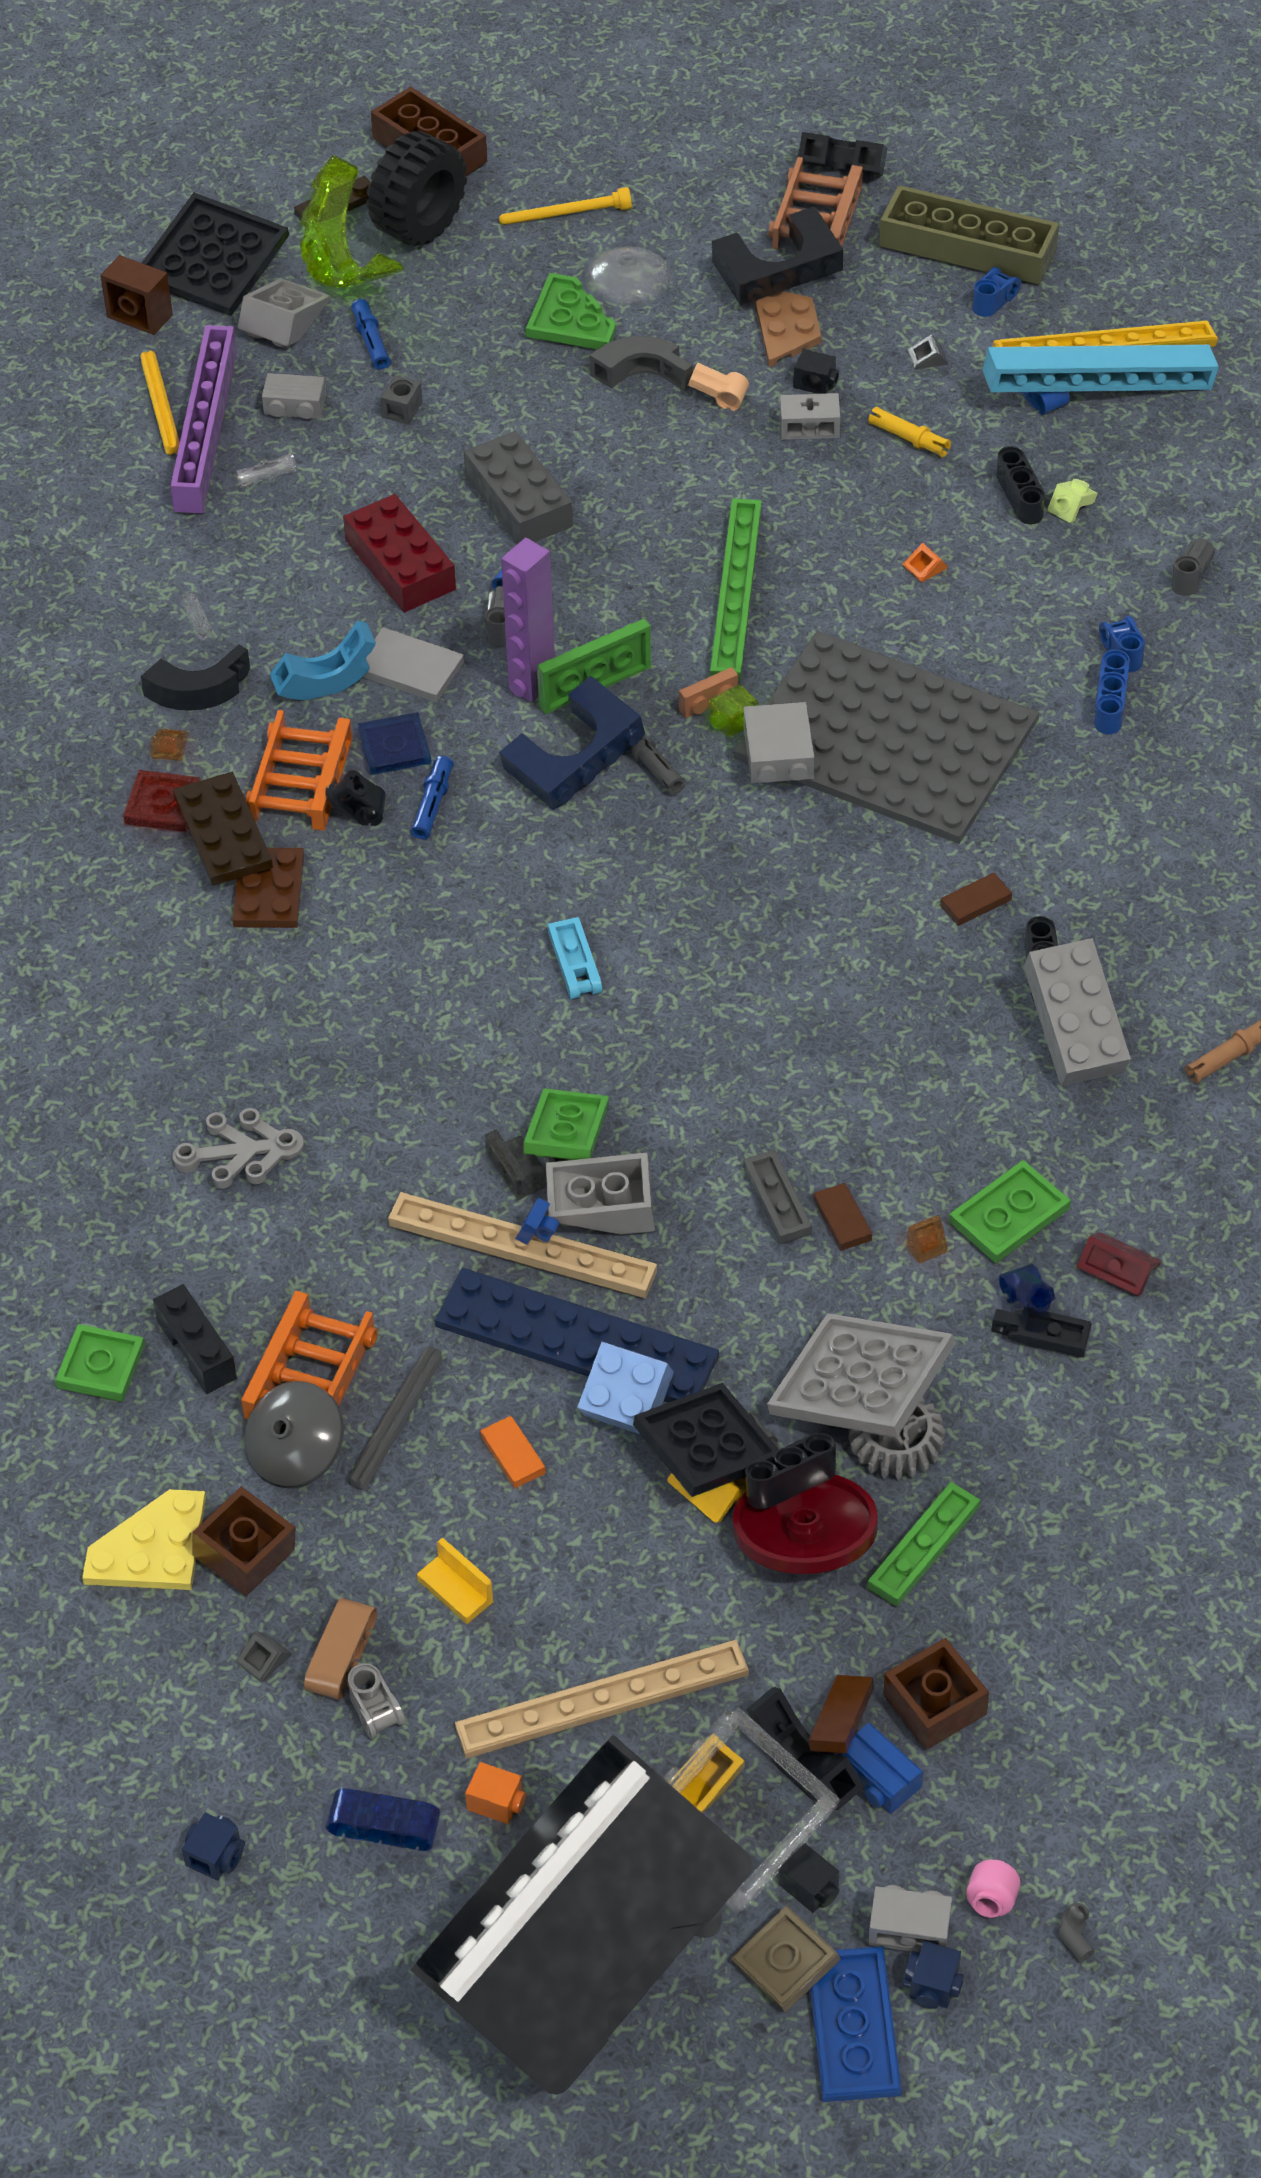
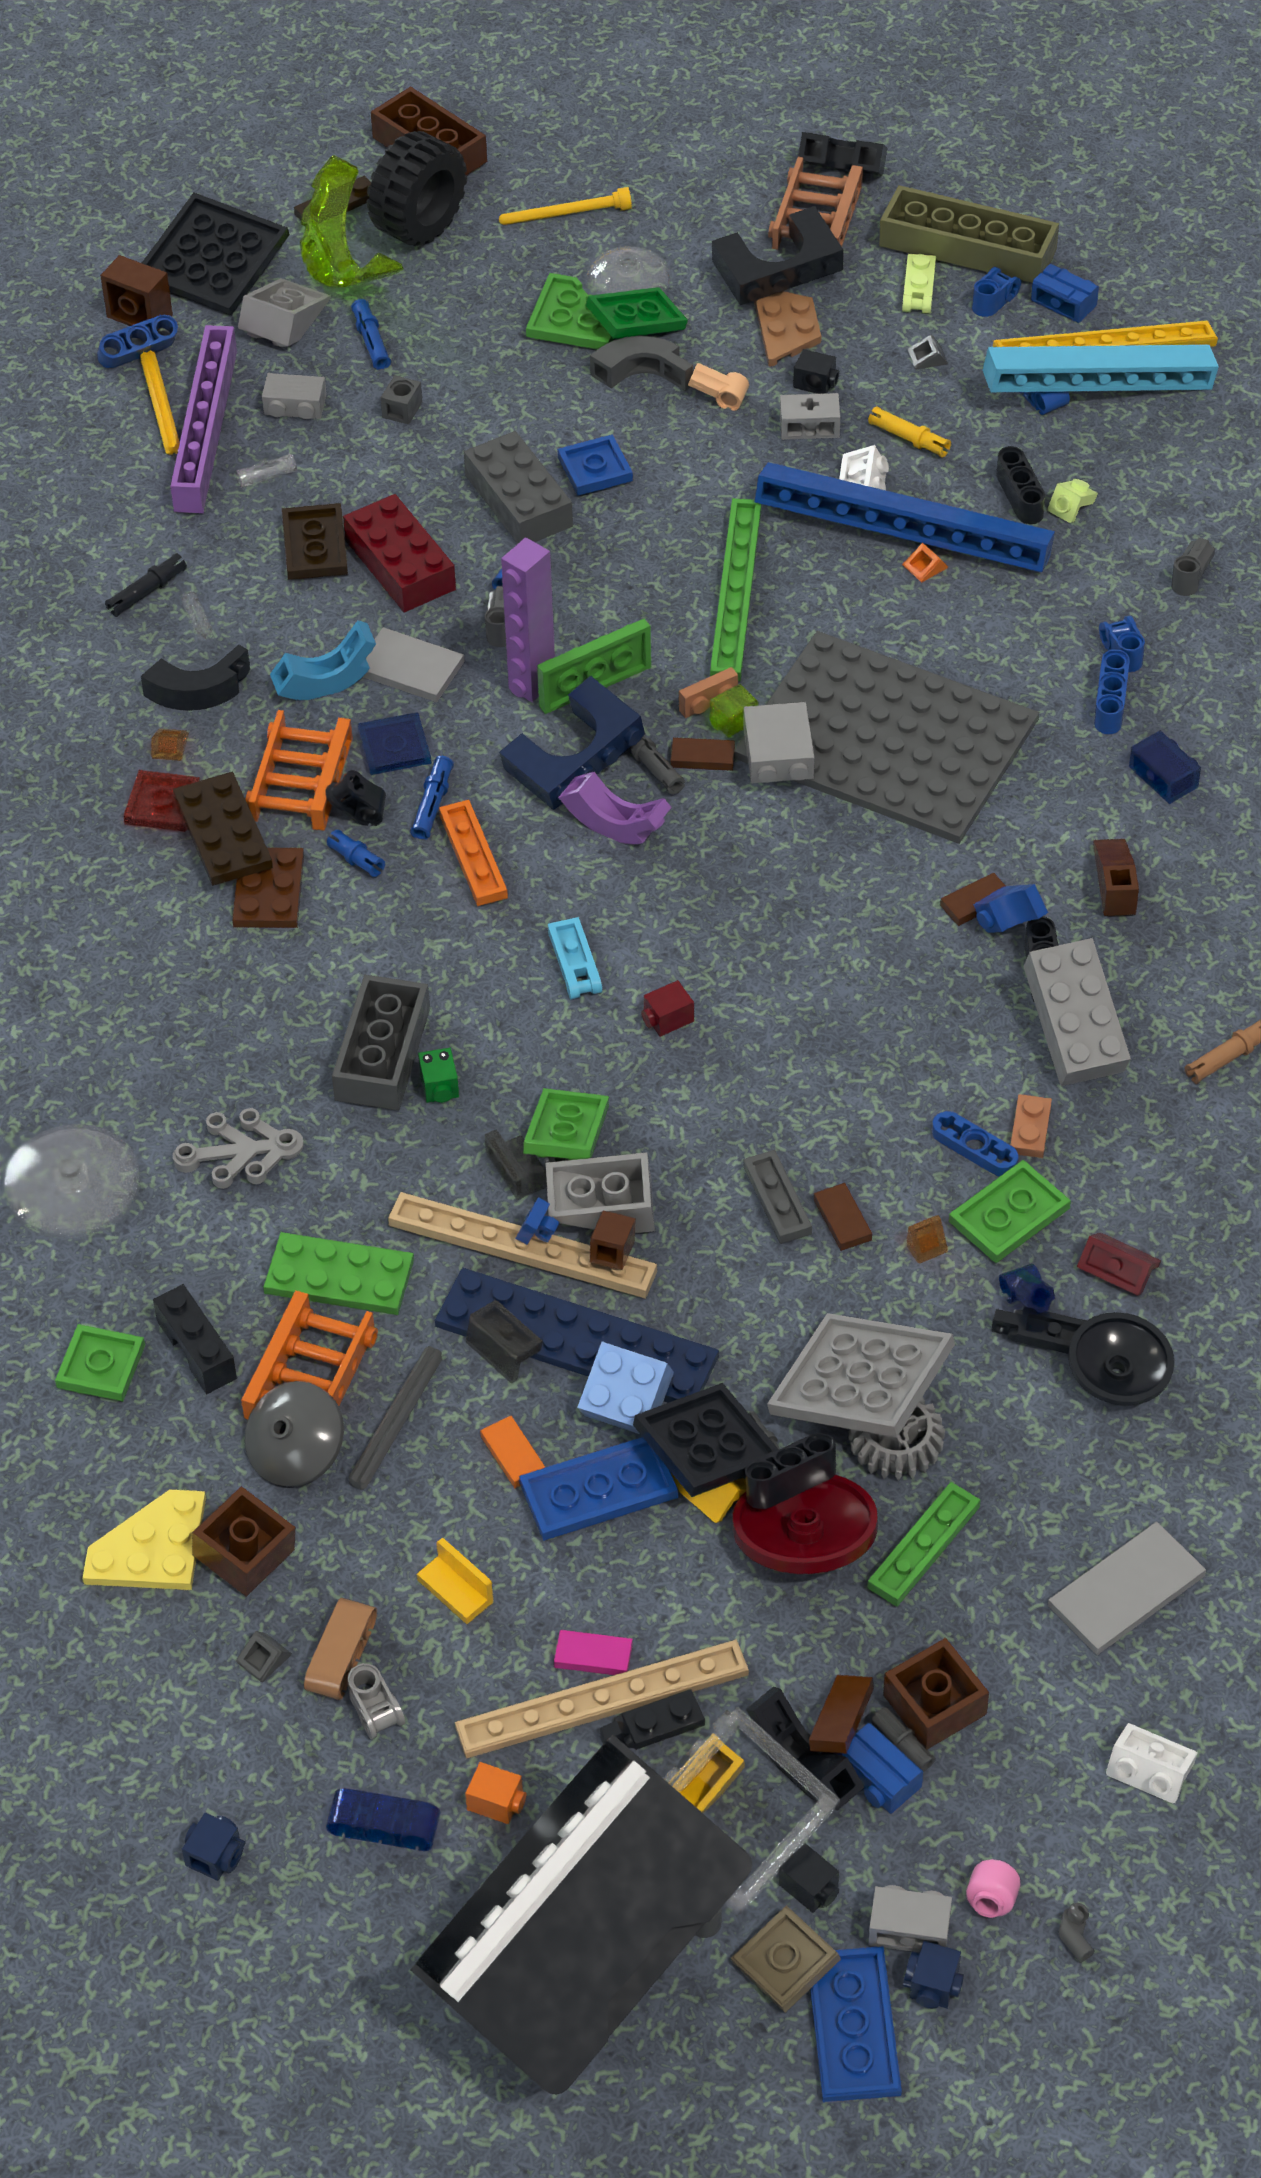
(72, 1181): none -> clear dish
(146, 331): none -> blue beam
(156, 577): none -> black pin
(314, 541): none -> dark brown plate
(339, 1273): none -> bright green plate
(355, 853): none -> blue pin
(381, 1042): none -> dark grey brick
(438, 1075): none -> green brick
(473, 852): none -> orange plate
(501, 1339): none -> clear smoke panel
(593, 1652): none -> dark pink tile
(595, 465): none -> blue plate
(597, 1488): none -> blue plate
(610, 815): none -> medium lavender arch
(612, 1240): none -> reddish brown brick
(636, 312): none -> green plate
(656, 1721): none -> black hinge
(668, 1008): none -> dark red brick
(702, 754): none -> reddish brown tile
(865, 467): none -> white bracket
(902, 1738): none -> dark grey axle
(904, 516): none -> blue brick
(919, 283): none -> yellowish green plate
(970, 1131): none -> blue beam
(1009, 907): none -> blue arch
(1031, 1125): none -> nougat plate
(1064, 293): none -> blue brick
(1116, 877): none -> reddish brown slope
(1124, 1344): none -> black dish
(1126, 1588): none -> light grey tile
(1150, 1763): none -> white bracket
(1165, 767): none -> clear blue brick

